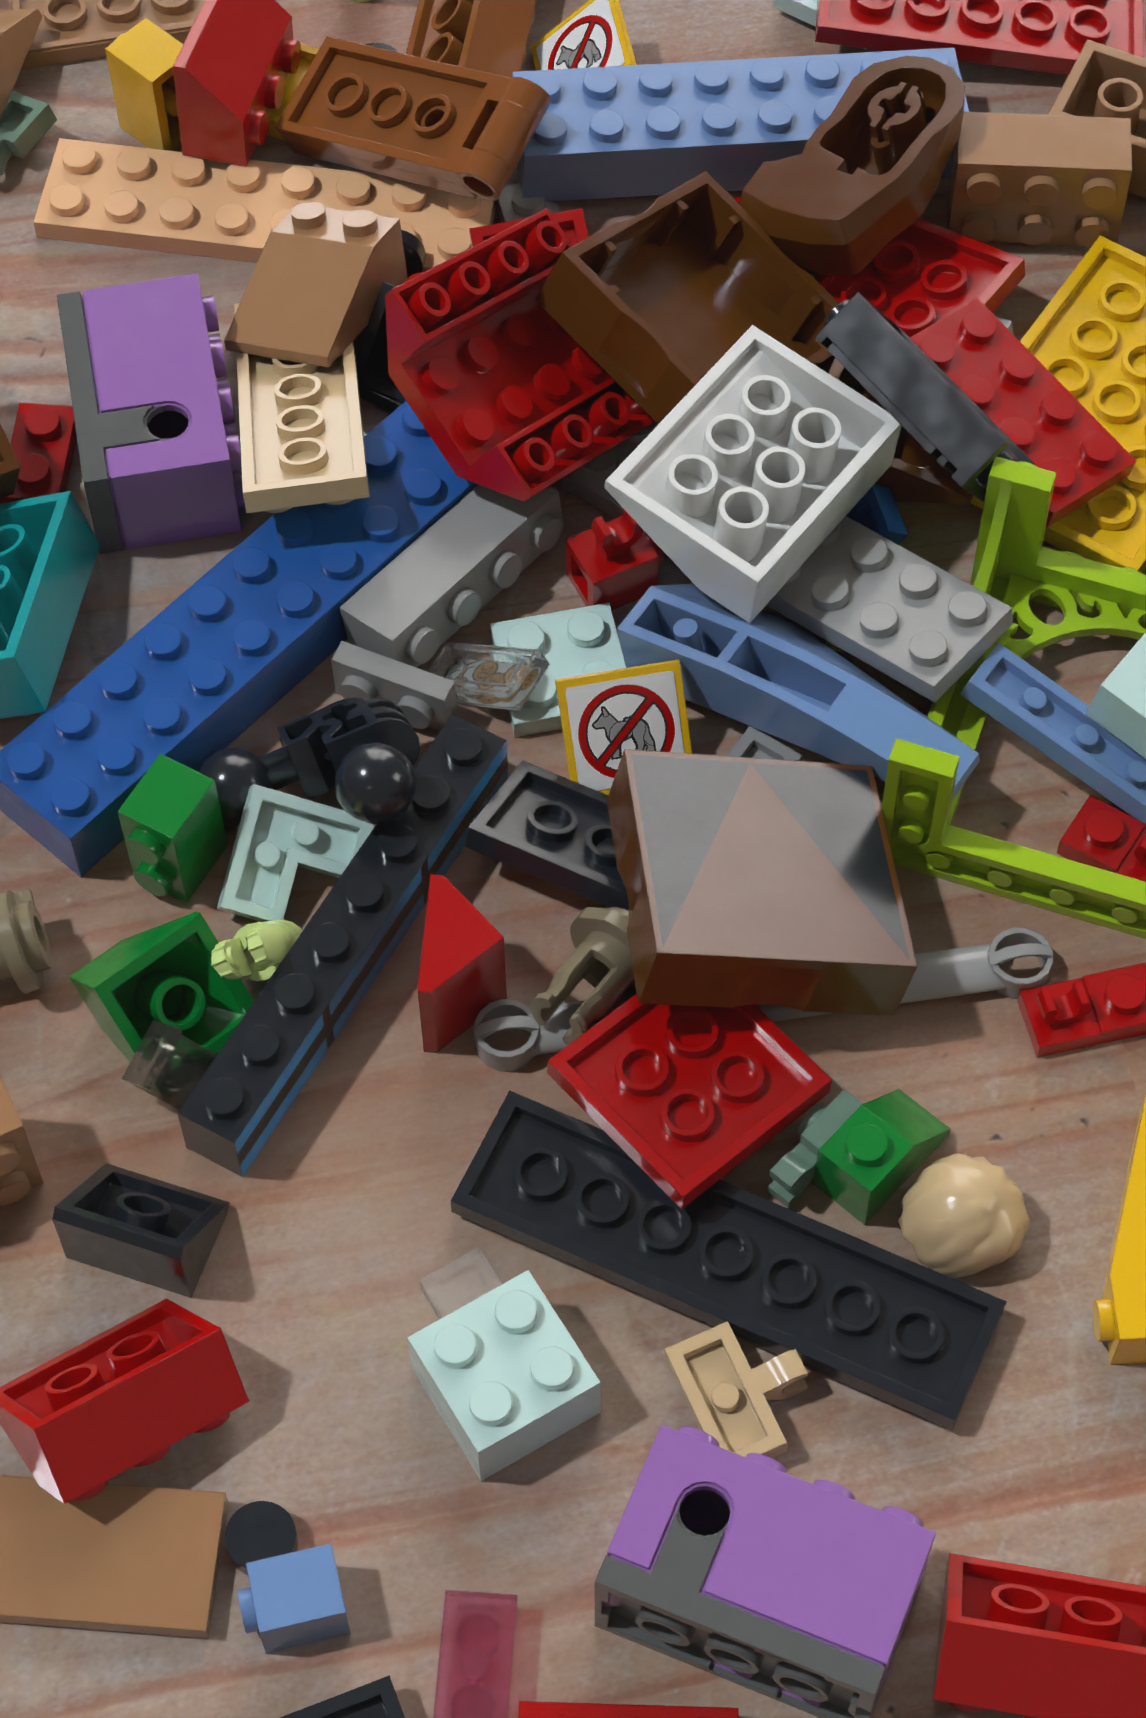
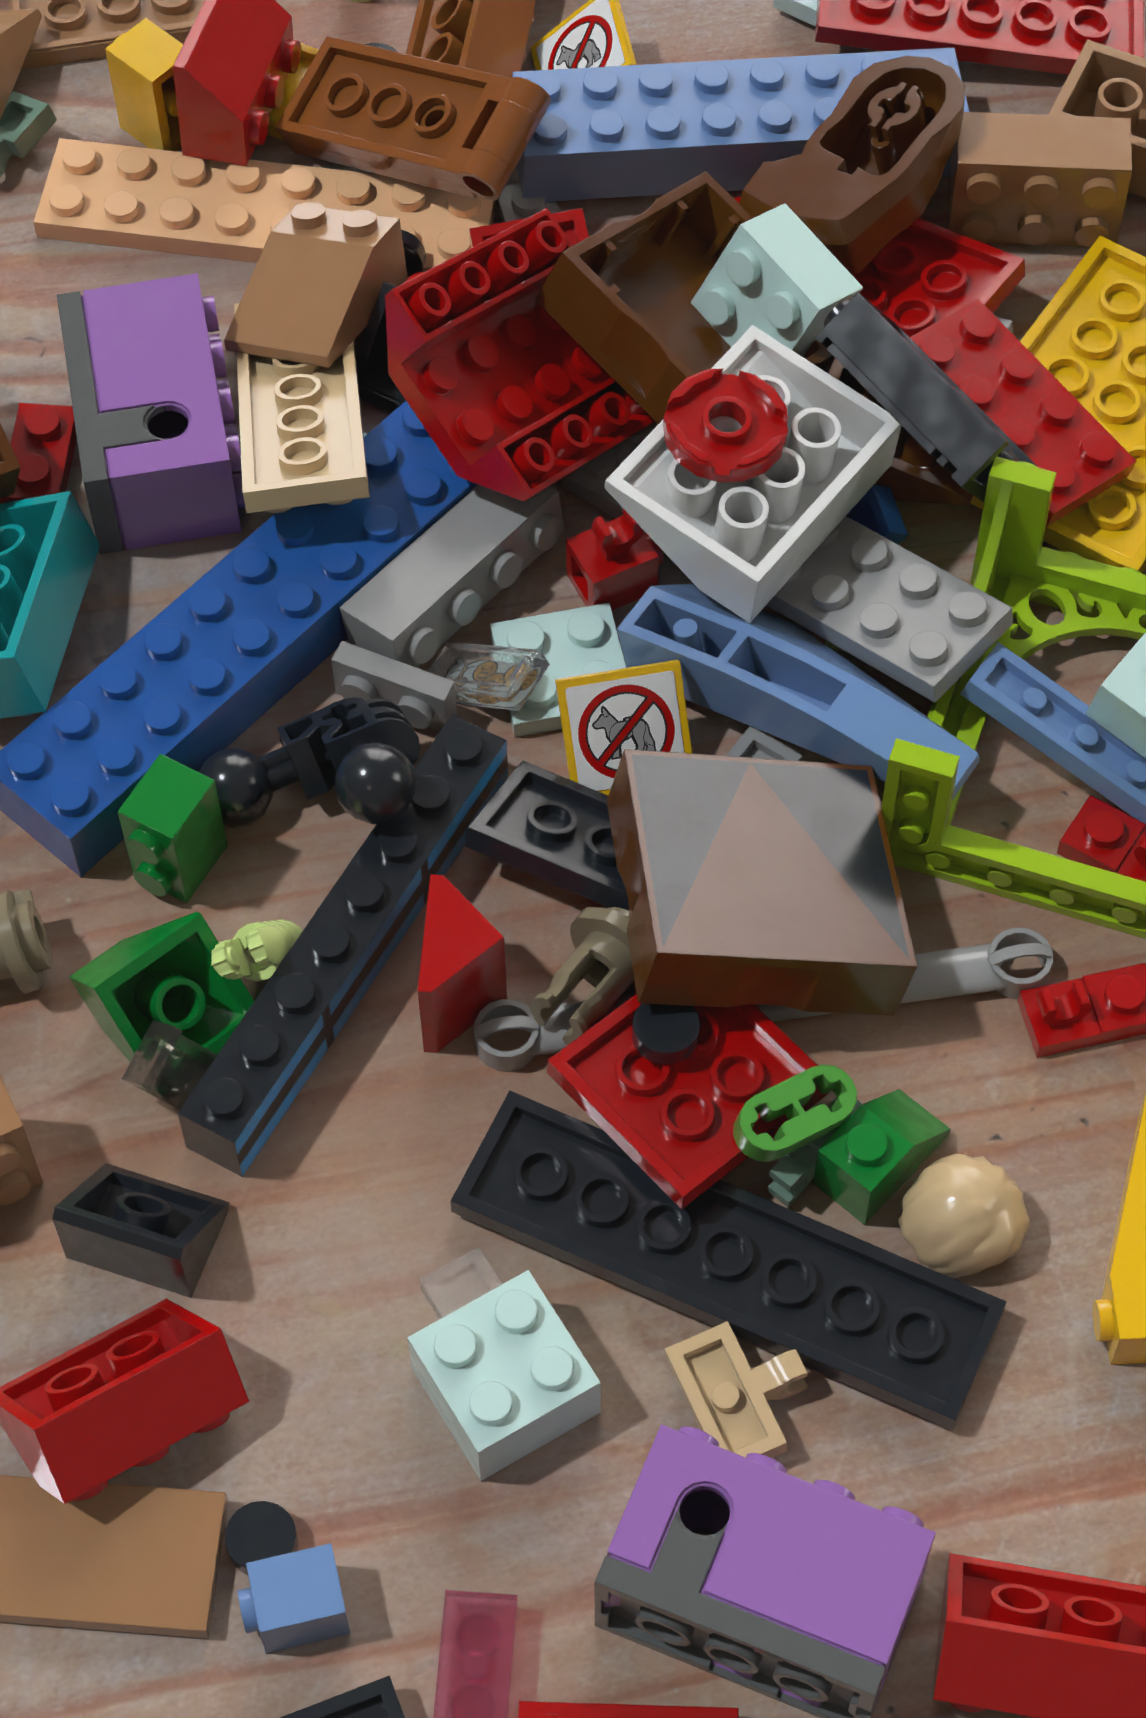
(275, 839): light aqua plate -> none
(665, 1032): none -> black tile
(722, 454): none -> red tile
(774, 279): none -> light aqua brick
(788, 1100): none -> bright green beam

